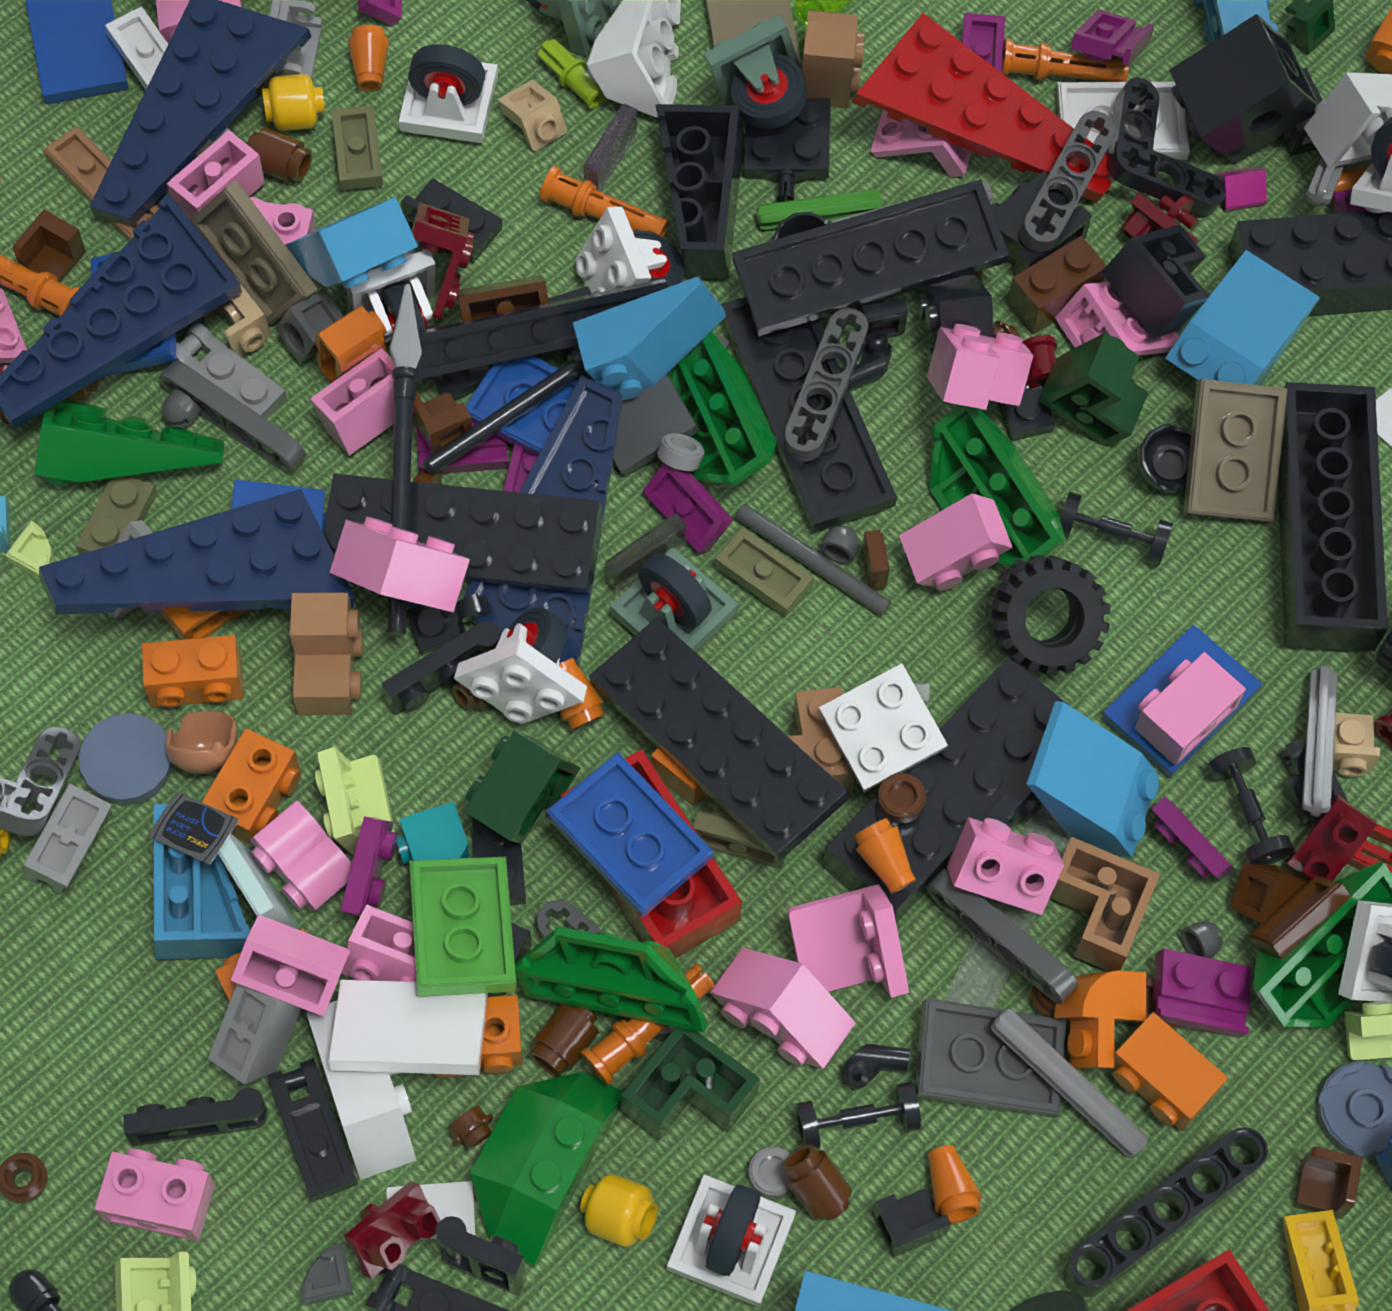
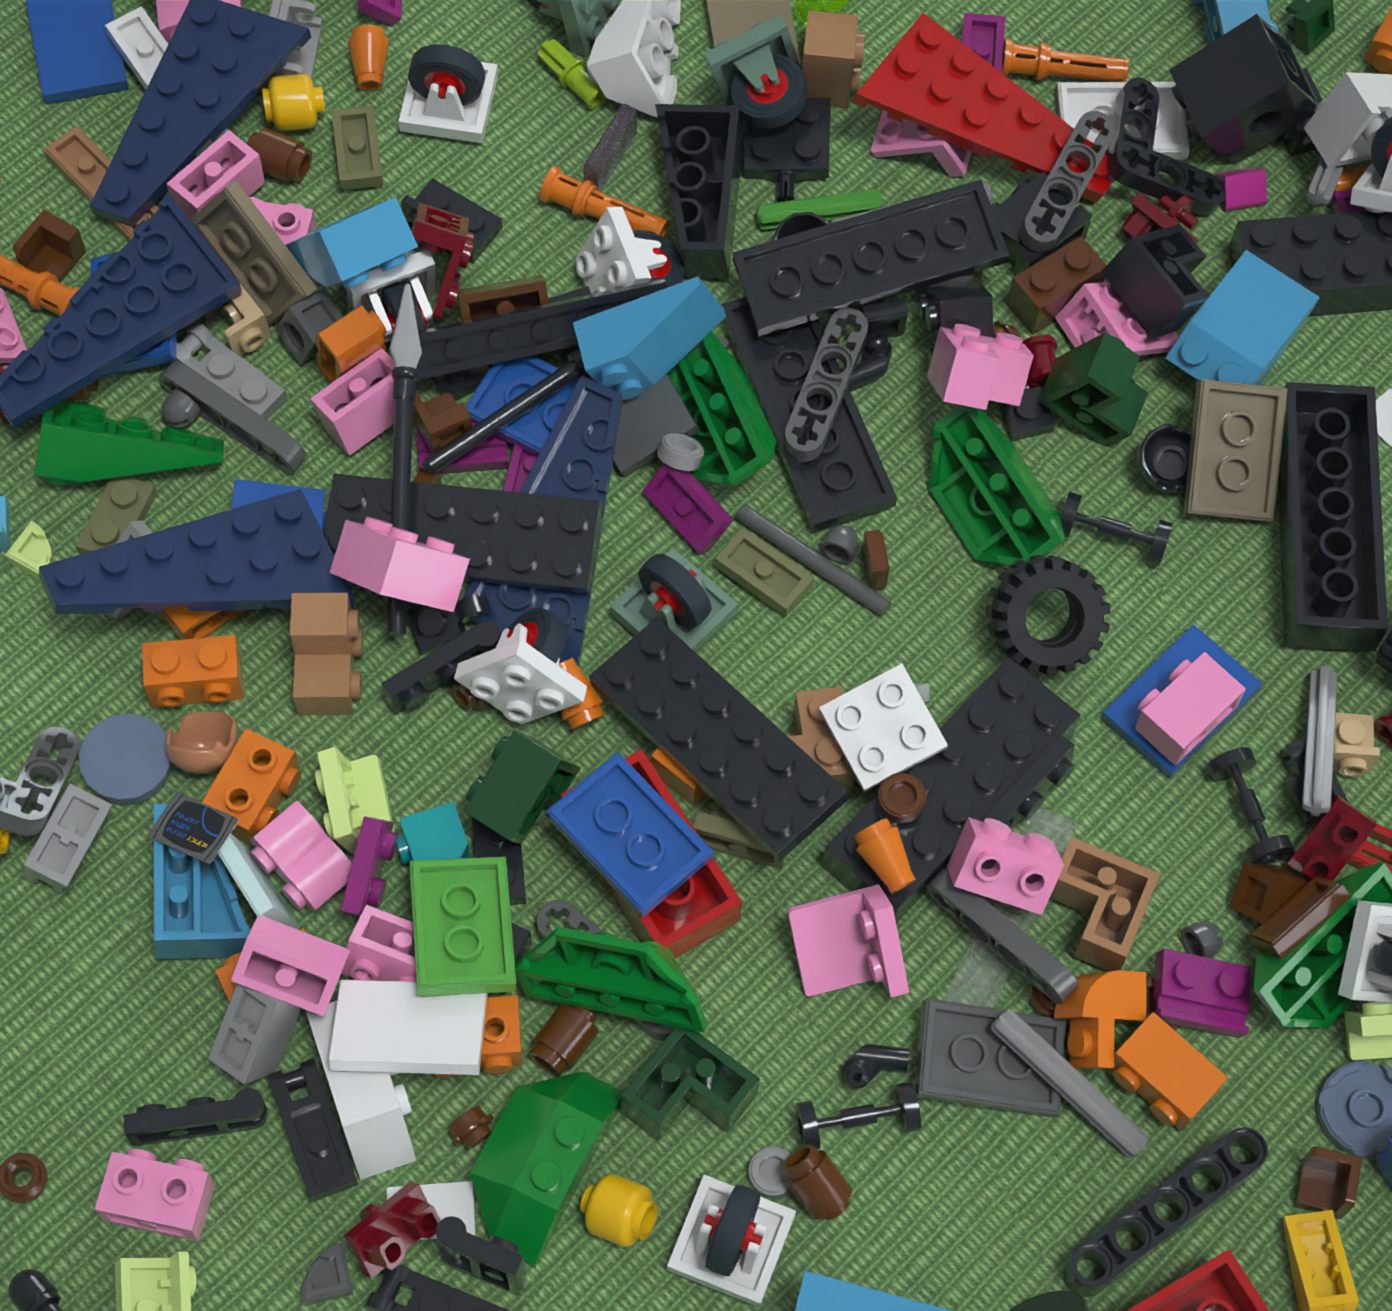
(534, 112): tan bracket -> none
(625, 565): clear smoke tile -> none
(631, 1037): orange pin -> none
(785, 1004): bright pink brick -> none
(909, 1221): black panel -> none
(952, 1185): orange cone -> none
(956, 542): bright pink brick -> none
(1093, 782): dark azure slope -> none
(1110, 36): magenta plate -> none
(1204, 855): magenta plate -> none

